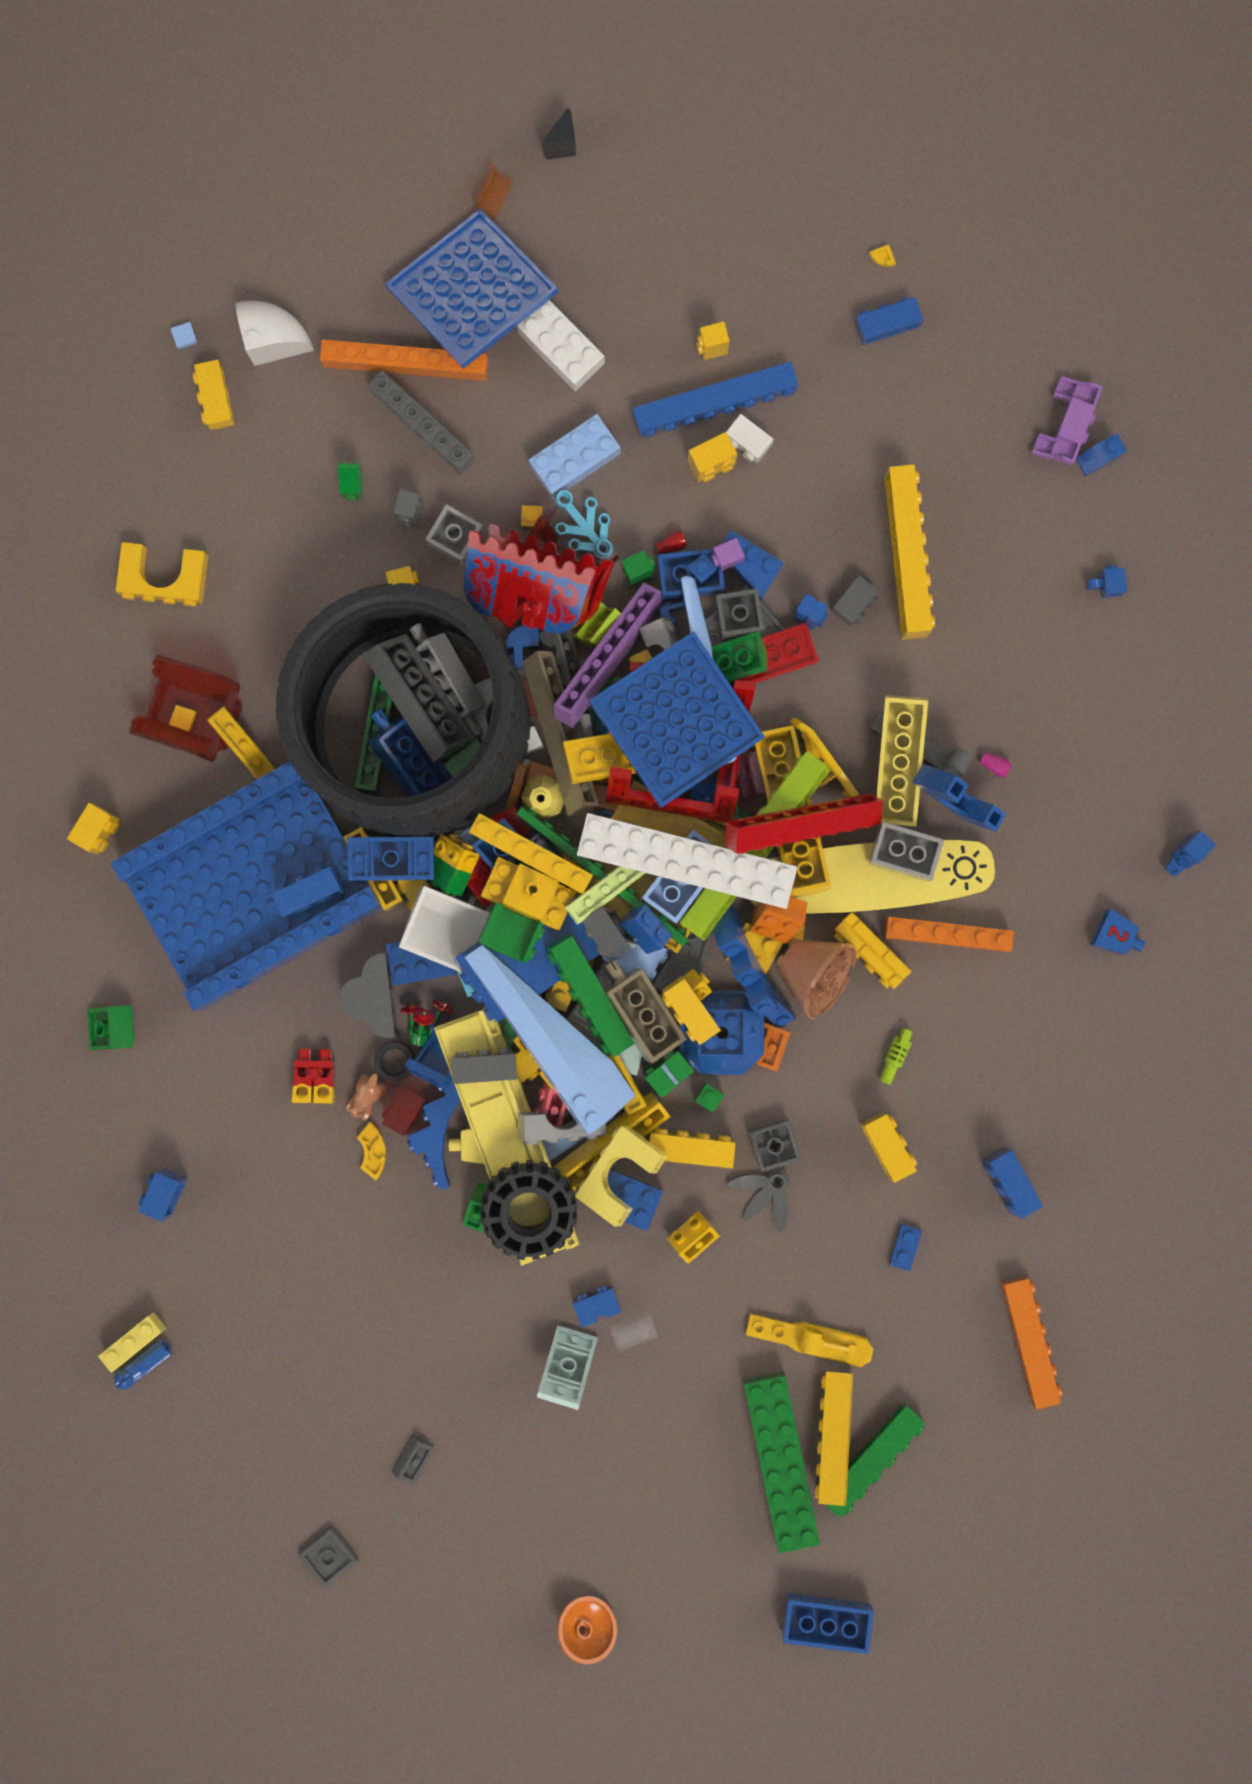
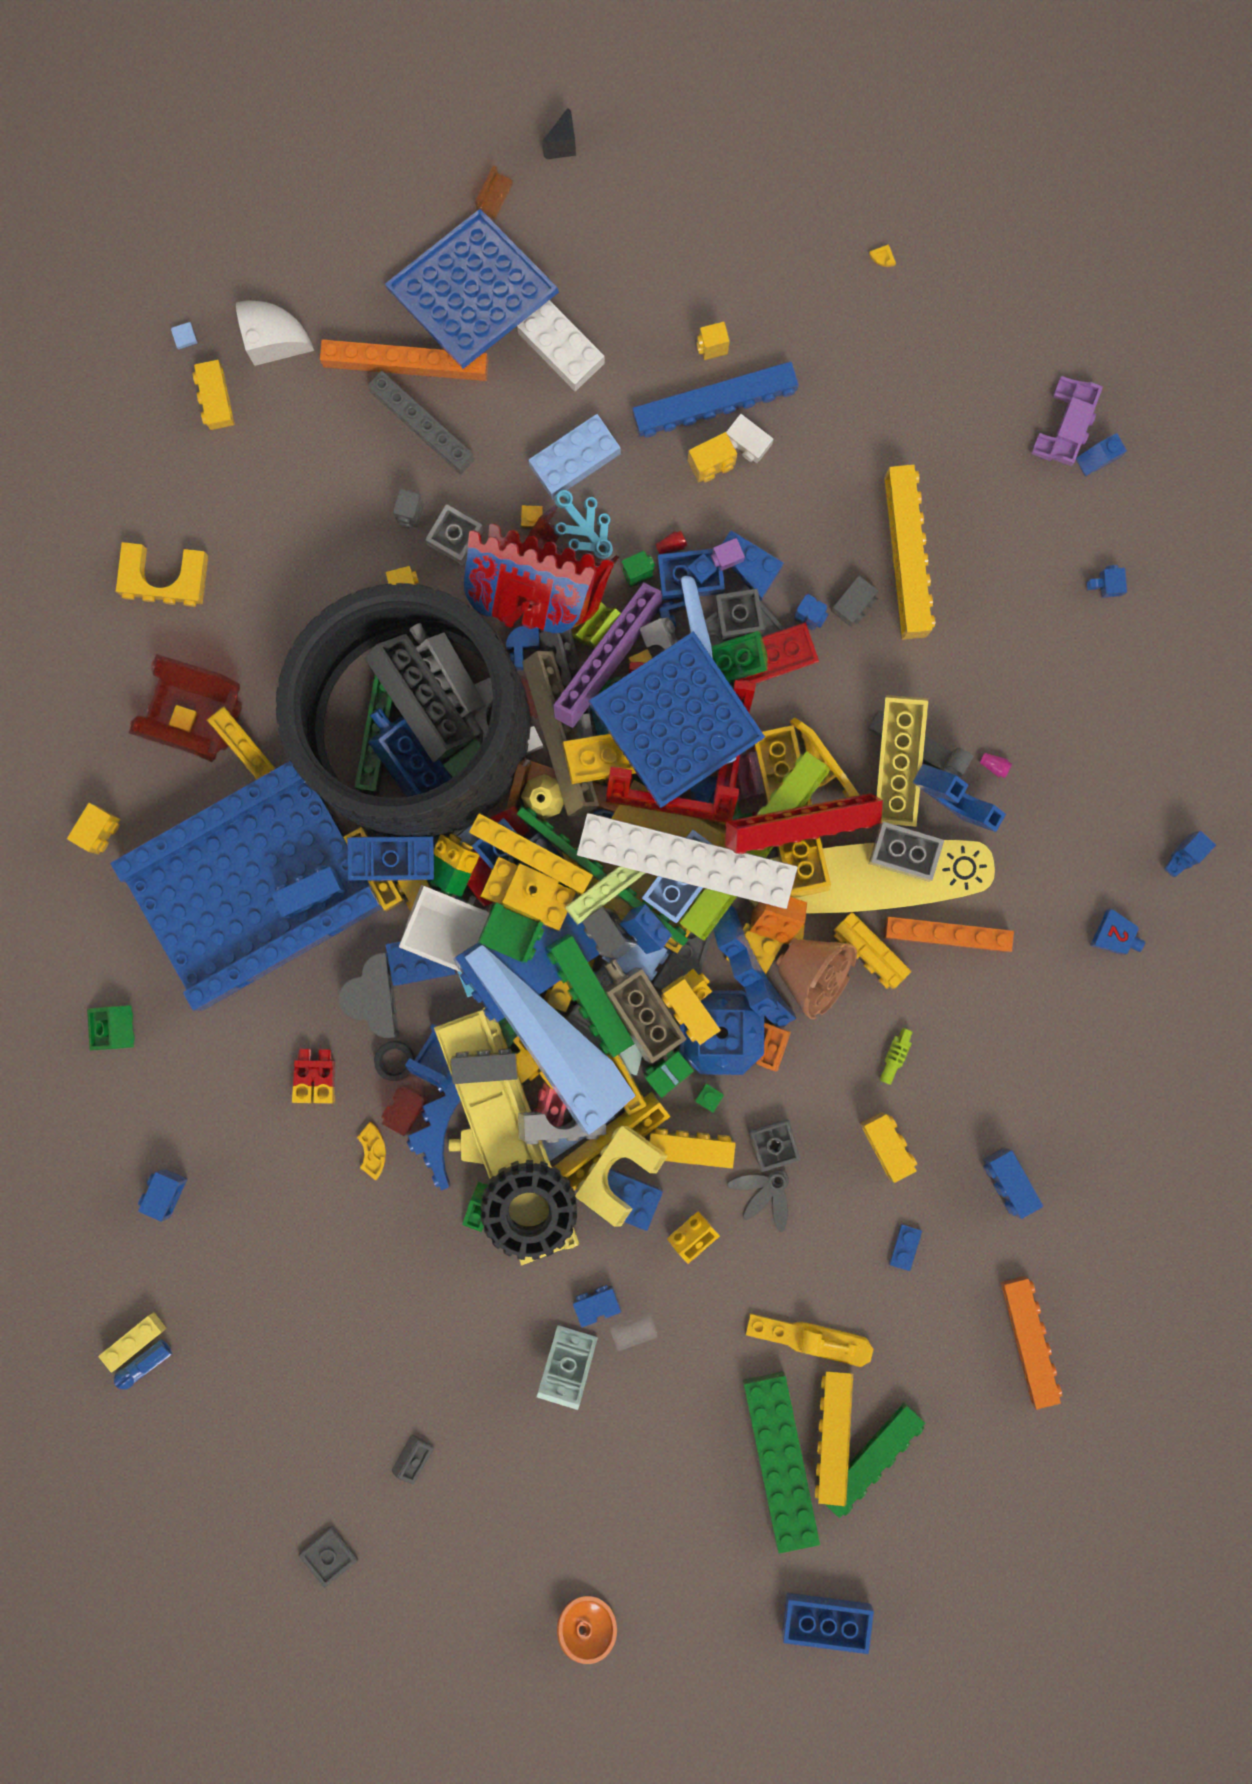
(350, 481): green slope -> none
(366, 1094): nougat animal -> none
(423, 1017): plant -> none
(888, 320): blue brick -> none

